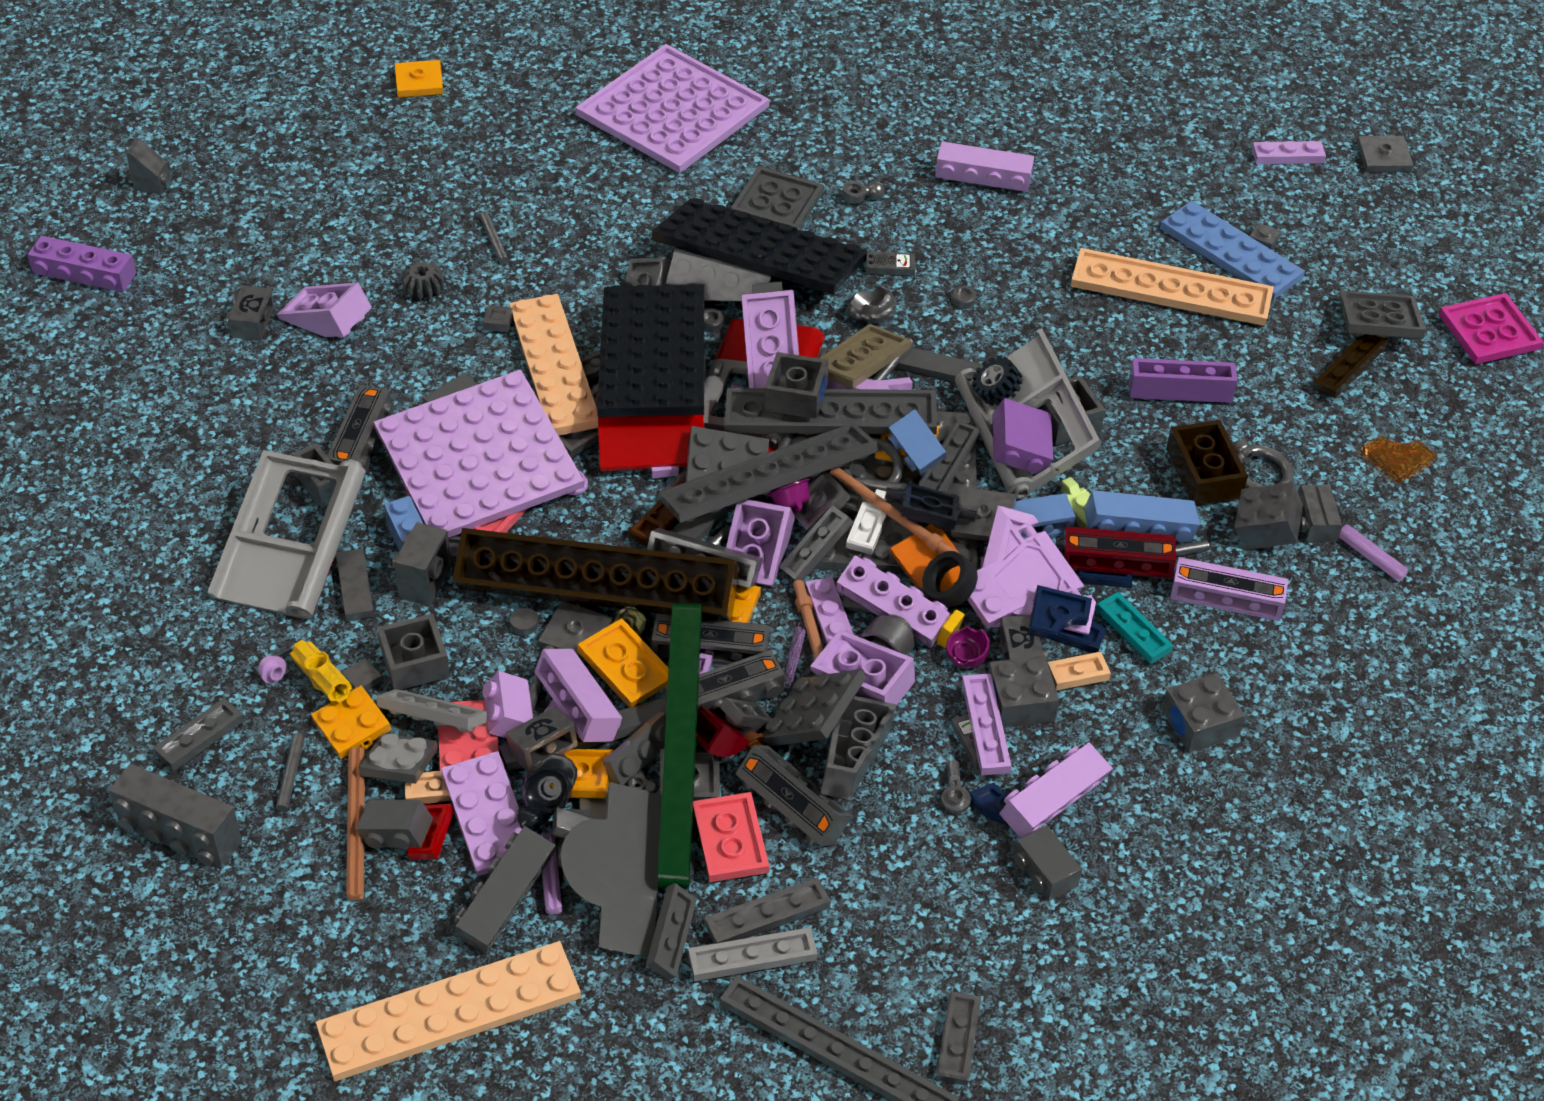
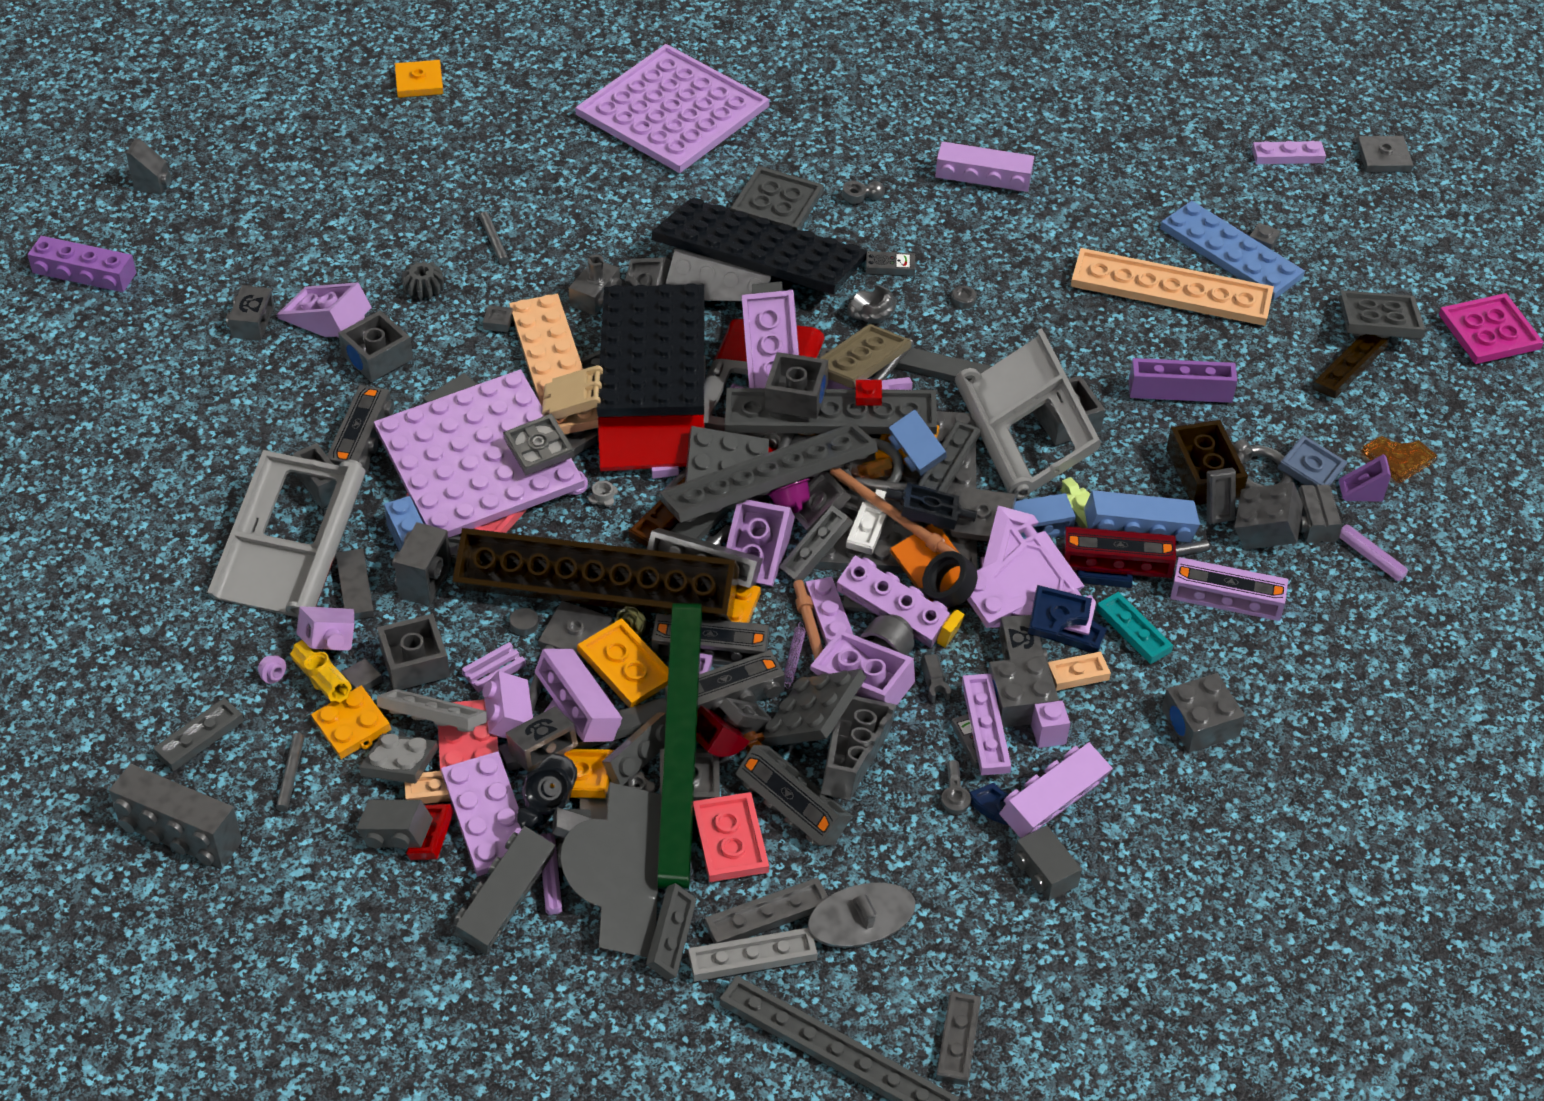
(329, 627): none -> lavender torso
(355, 842): nougat axle -> none
(375, 346): none -> flat silver brick
(447, 1010): light nougat plate -> none
(490, 664): none -> lavender tile
(538, 444): none -> dark grey piece
(572, 393): none -> tan plate
(588, 288): none -> flat silver brick
(603, 493): none -> light grey plate
(712, 320): flat silver tile -> none
(861, 915): none -> flat silver shield
(868, 392): none -> red plate
(874, 468): none -> clear orange plate
(934, 677): none -> flat silver bar
(967, 647): magenta hair -> none
(997, 380): black wheel -> none
(1022, 436): medium lavender brick -> none
(1050, 724): none -> lavender brick
(1221, 495): none -> flat silver tile
(1312, 463): none -> sand blue tile
(1367, 481): none -> medium lavender slope

